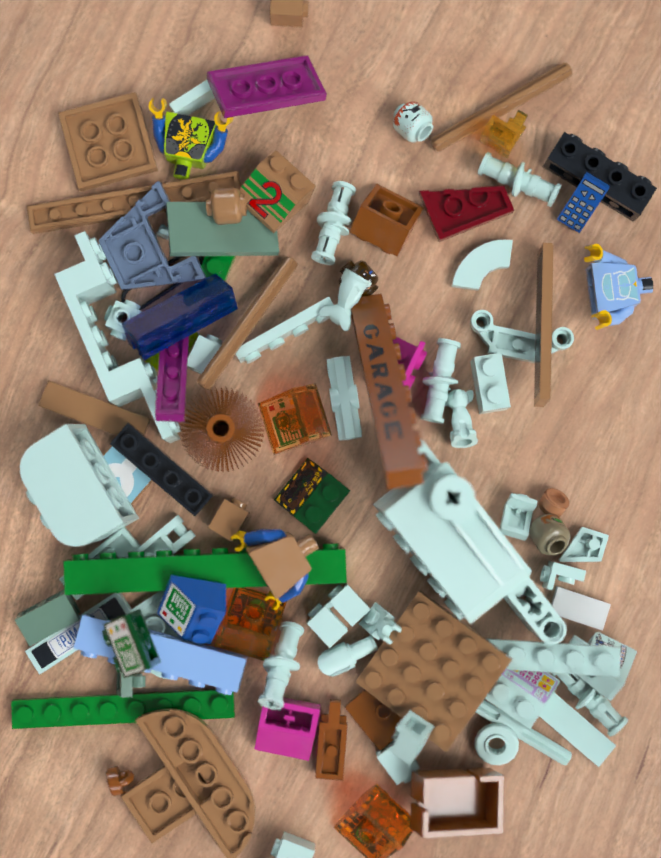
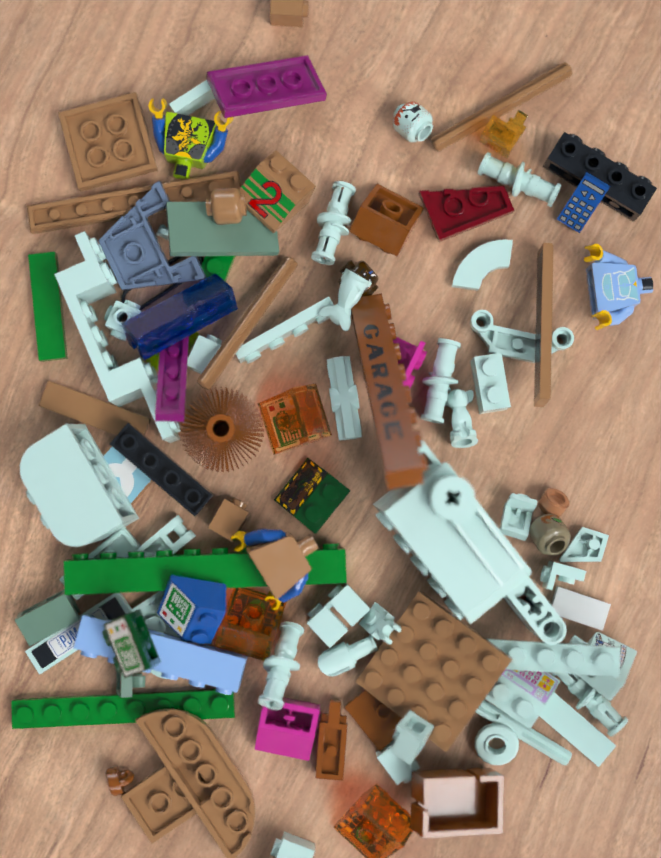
(47, 307): none -> green tile

